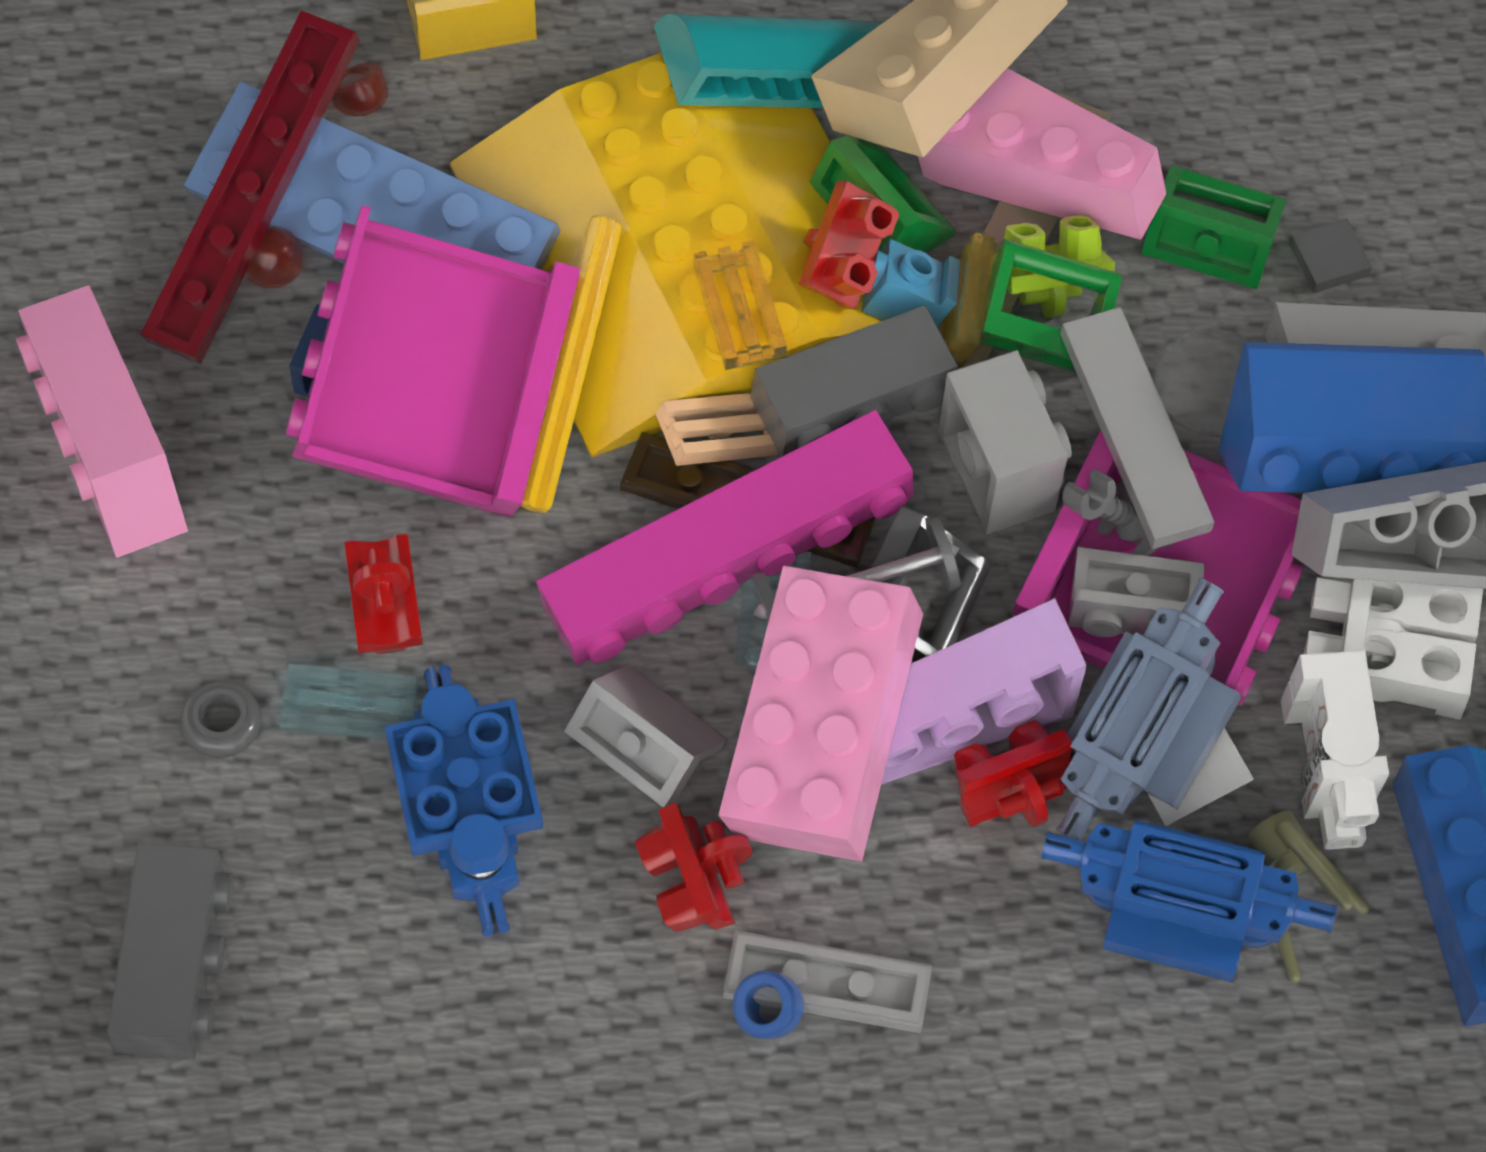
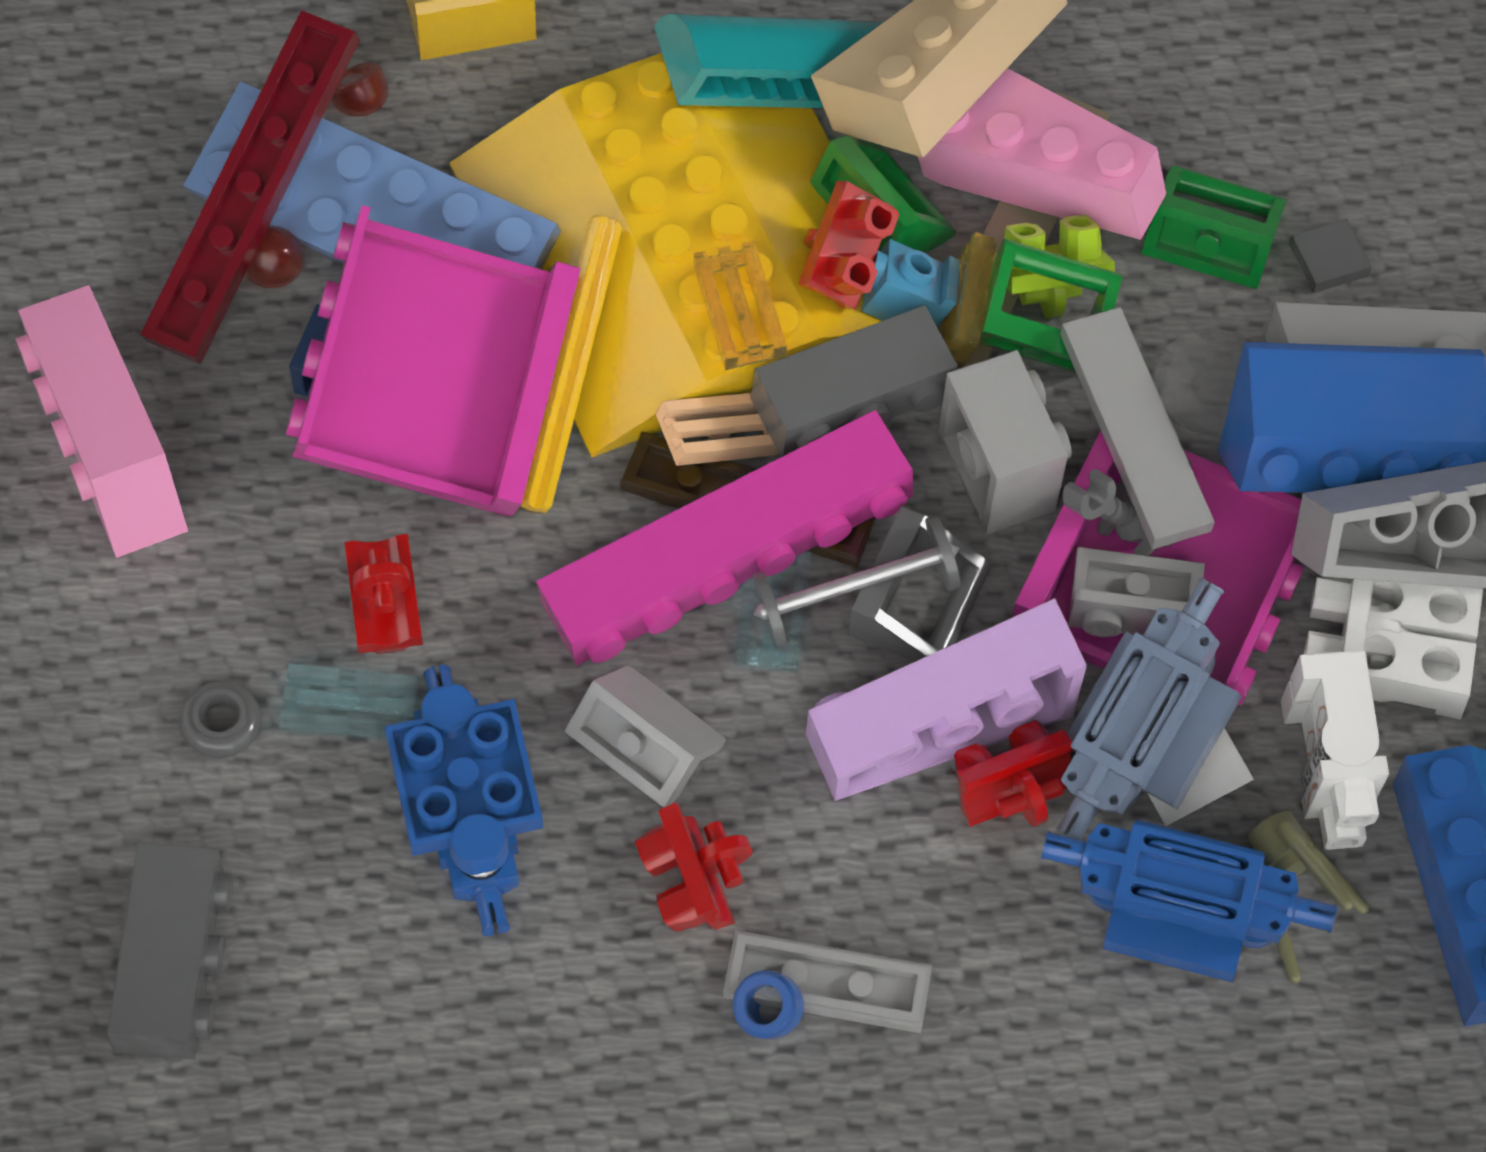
(822, 713): bright pink brick -> none

